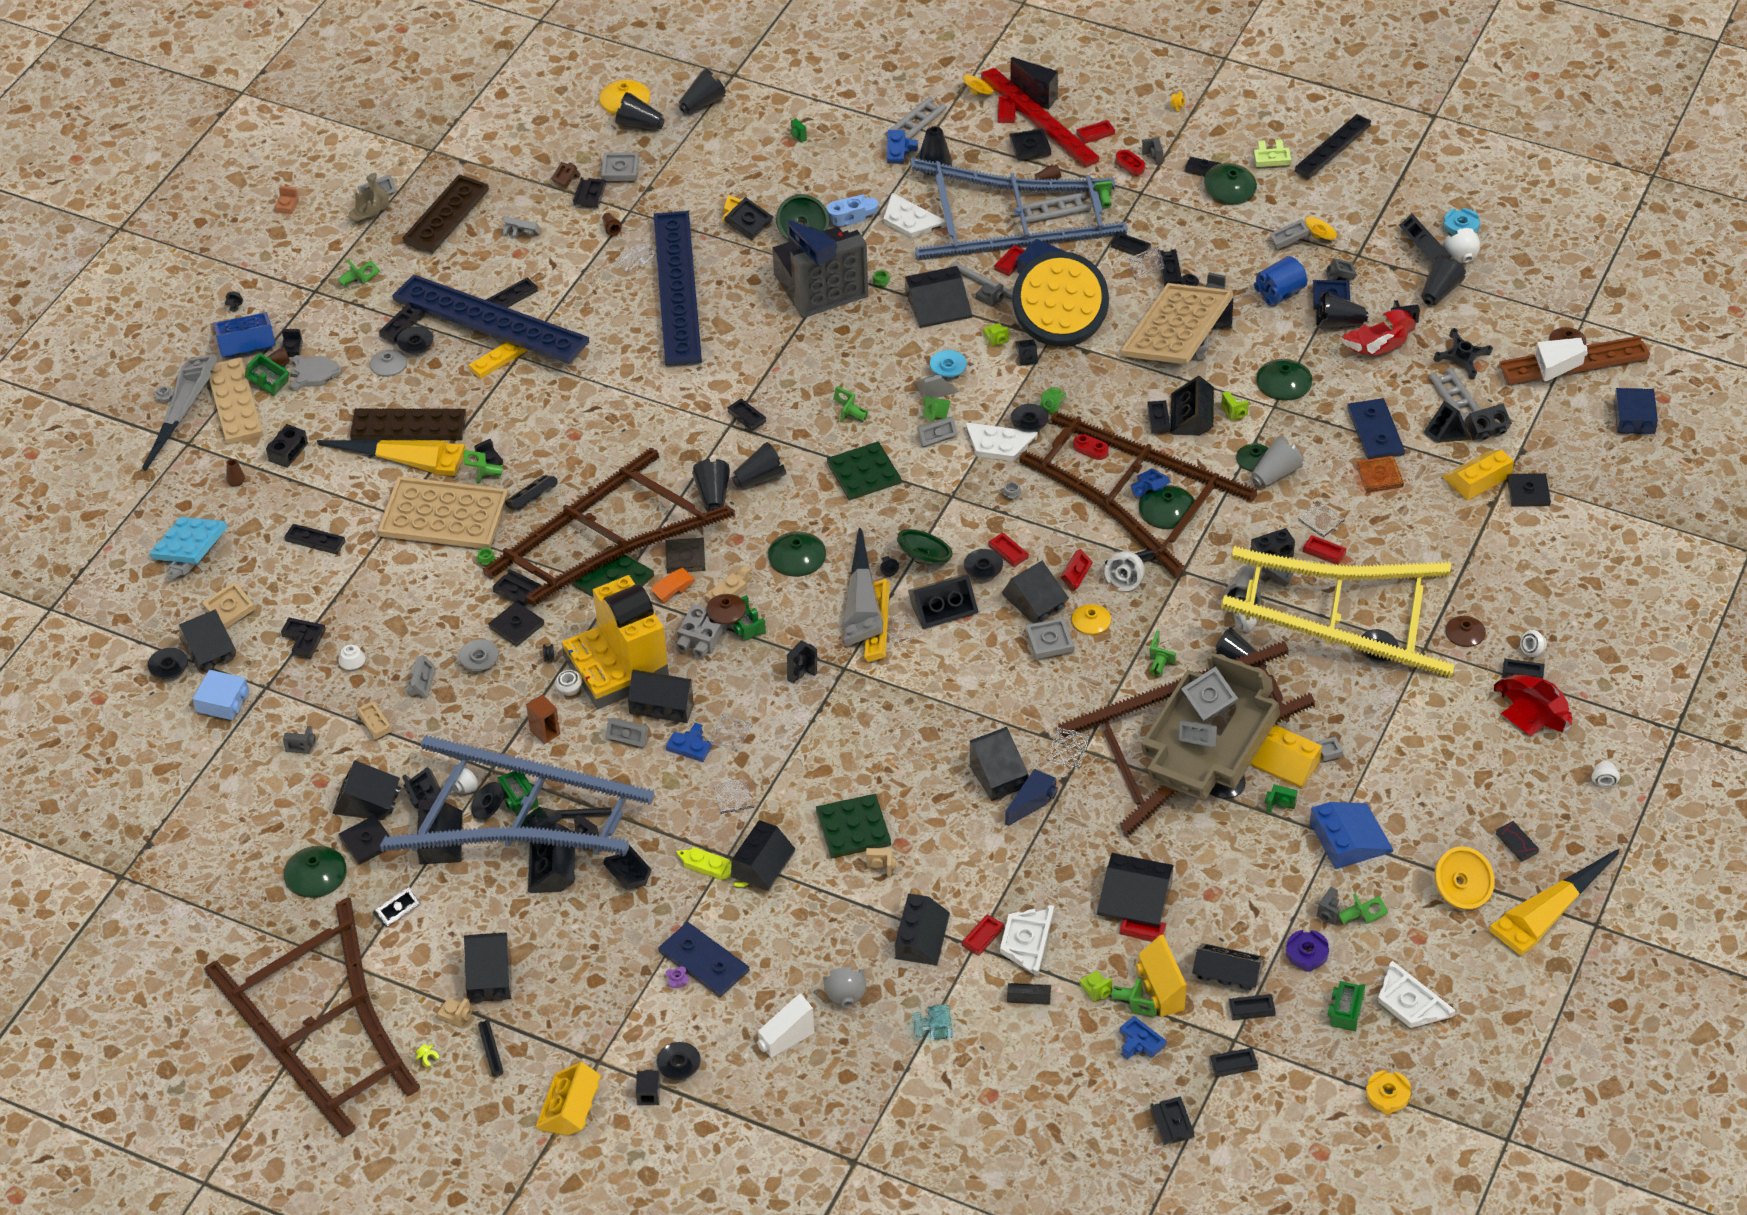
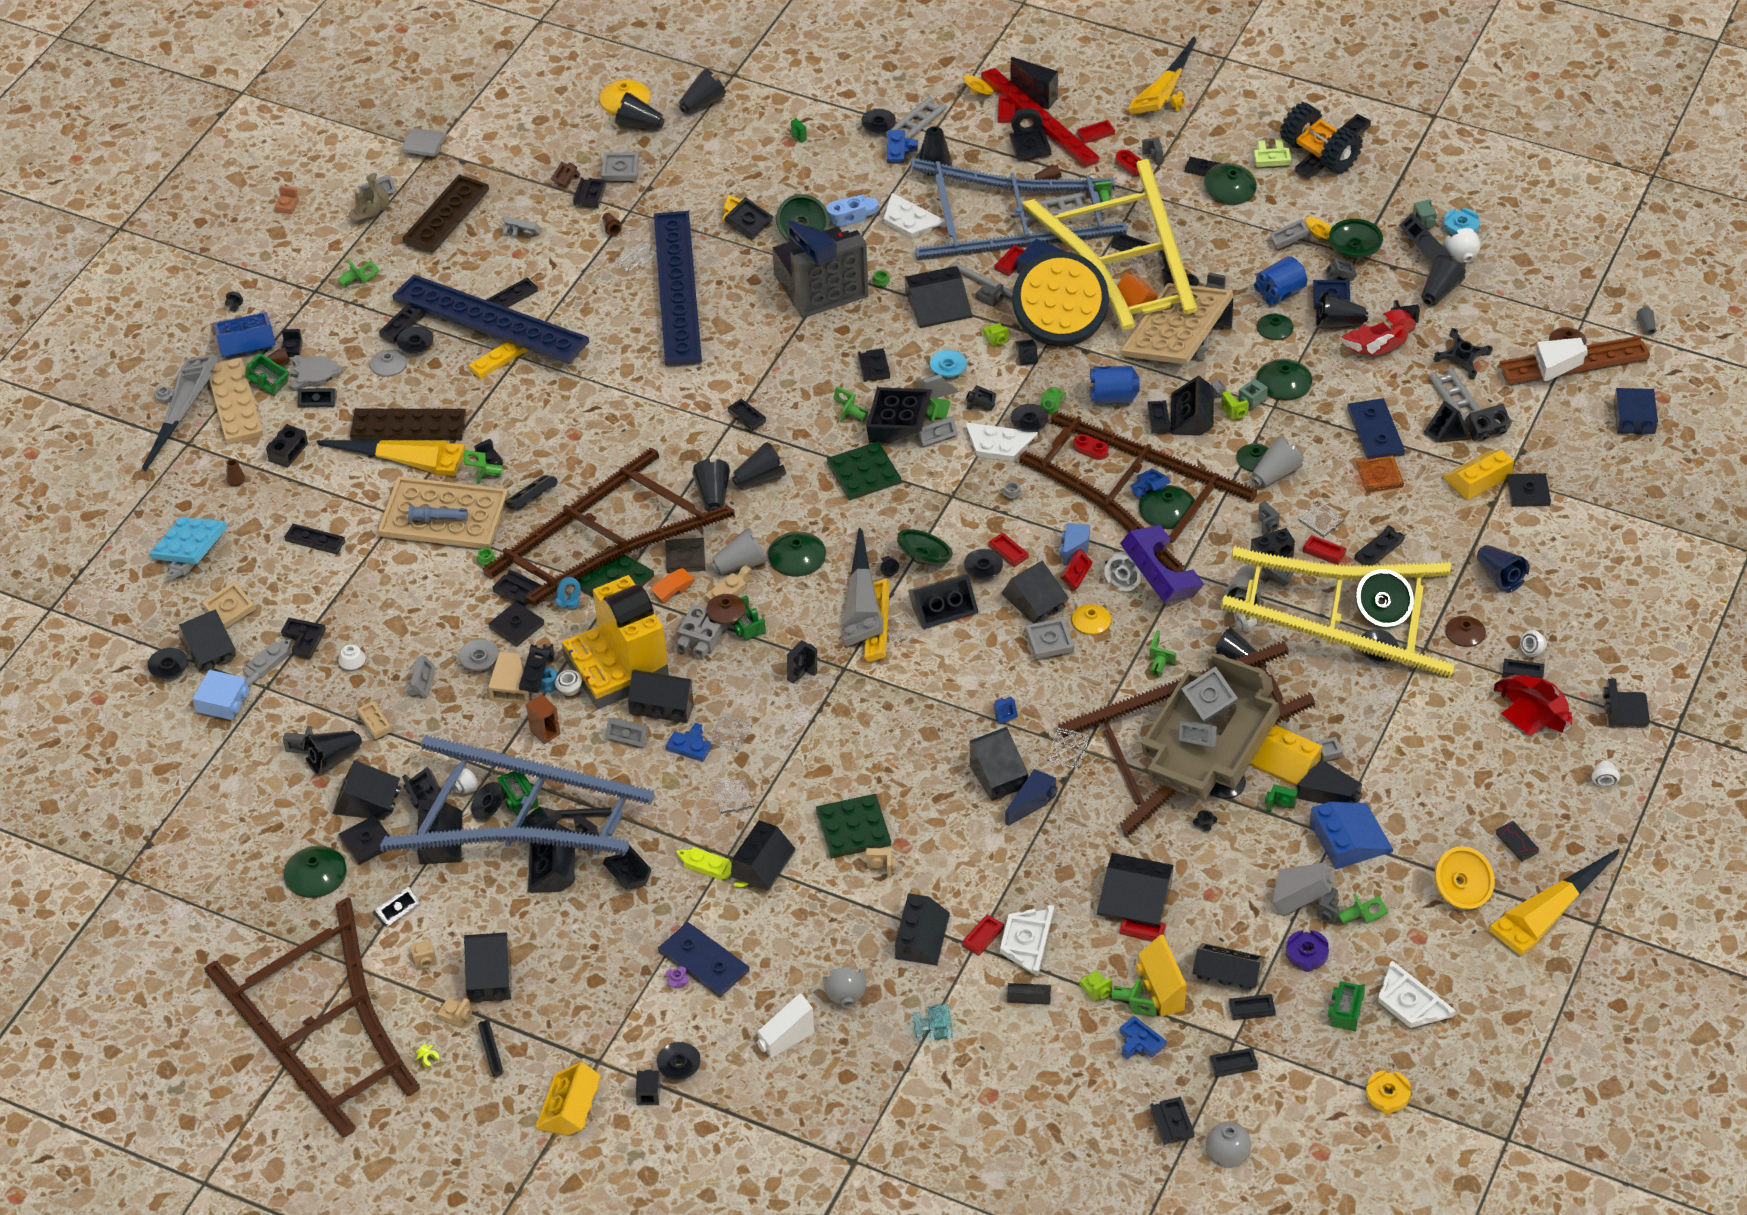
(267, 660): none -> light grey plate
(317, 397): none -> black slope
(330, 748): none -> black cone
(423, 954): none -> tan bracket
(424, 142): none -> light grey slope
(427, 513): none -> sand blue pin
(506, 680): none -> tan slope
(534, 669): none -> black plate
(548, 682): none -> dark azure wheel
(572, 602): none -> dark azure piece
(738, 553): none -> light grey cone
(874, 365): none -> black plate
(878, 120): none -> black dish
(897, 413): none -> black slope
(981, 397): none -> black bracket
(1005, 709): none -> blue tile
(1026, 113): none -> black tyre
(1074, 538): none -> medium blue slope
(1114, 384): none -> blue cylinder
(1135, 290): none -> orange slope
(1159, 91): none -> yellow plate
(1167, 244): none -> light yellow piece
(1168, 585): none -> dark purple arch
(1205, 820): none -> black plate
(1219, 387): none -> light grey plate
(1228, 1144): none -> light grey cylinder
(1249, 393): none -> sand green brick
(1268, 517): none -> dark grey bracket
(1275, 326): none -> dark green dish
(1301, 886): none -> light grey slope
(1328, 784): none -> black slope
(1333, 146): none -> black plate
(1355, 238): none -> dark green dish
(1379, 547): none -> black plate
(1394, 593): none -> dark green dish
(1424, 213): none -> sand green brick
(1503, 567): none -> dark blue cone
(1625, 707): none -> black bracket
(1647, 320): none -> dark grey cone

